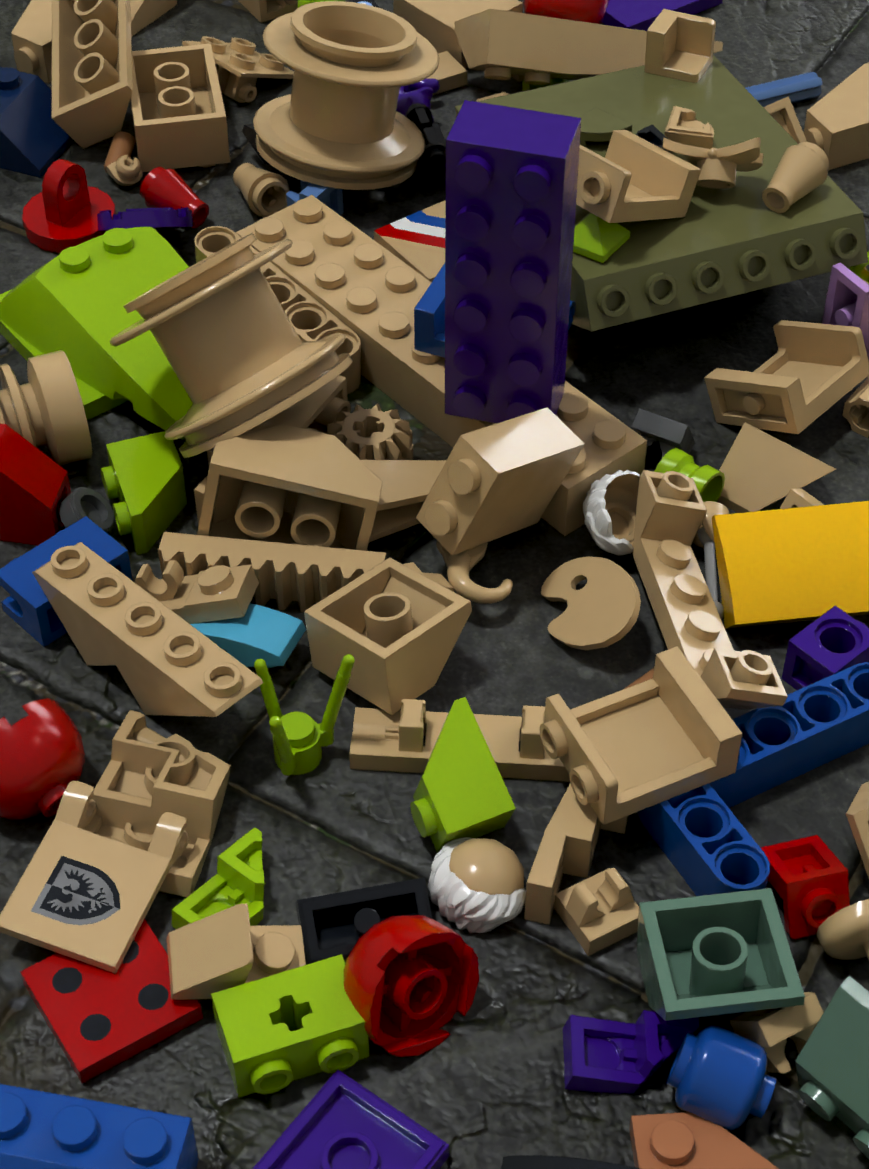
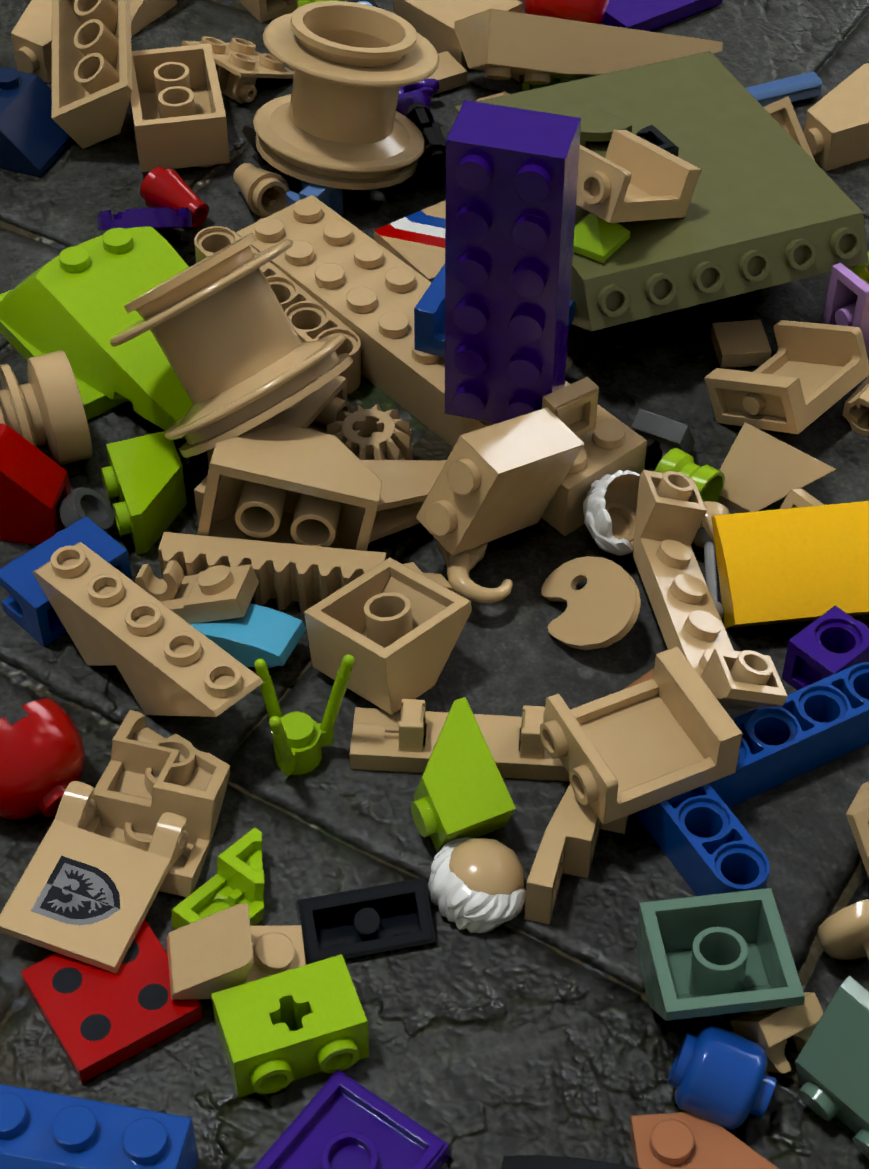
(64, 209): red tile -> none
(119, 162): arm -> none
(410, 981): red cylinder -> none
(575, 405): none -> tan tile
(598, 910): tan tile -> none
(617, 1054): dark purple slope -> none
(680, 46): tan panel -> none
(687, 130): tan tile -> none
(720, 164): tan animal -> none
(740, 343): none -> tan tile
(797, 174): tan cone -> none
(808, 881): red bracket -> none

